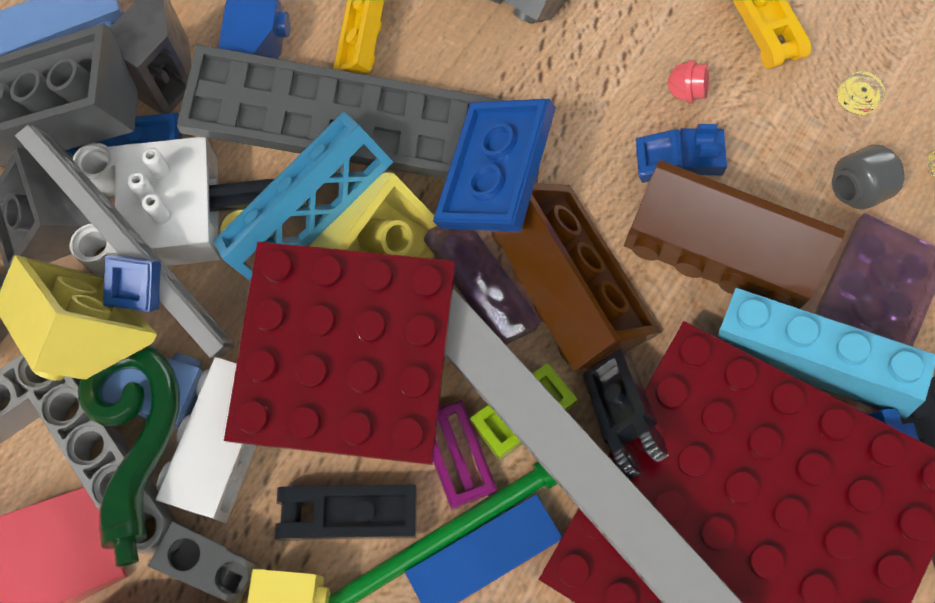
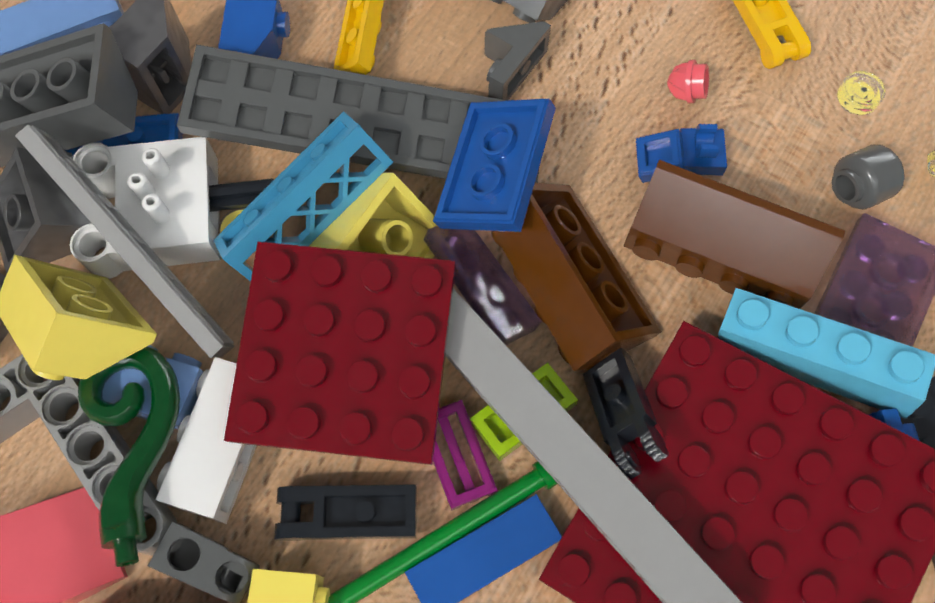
(132, 283): blue tile -> none
(515, 54): none -> dark grey slope

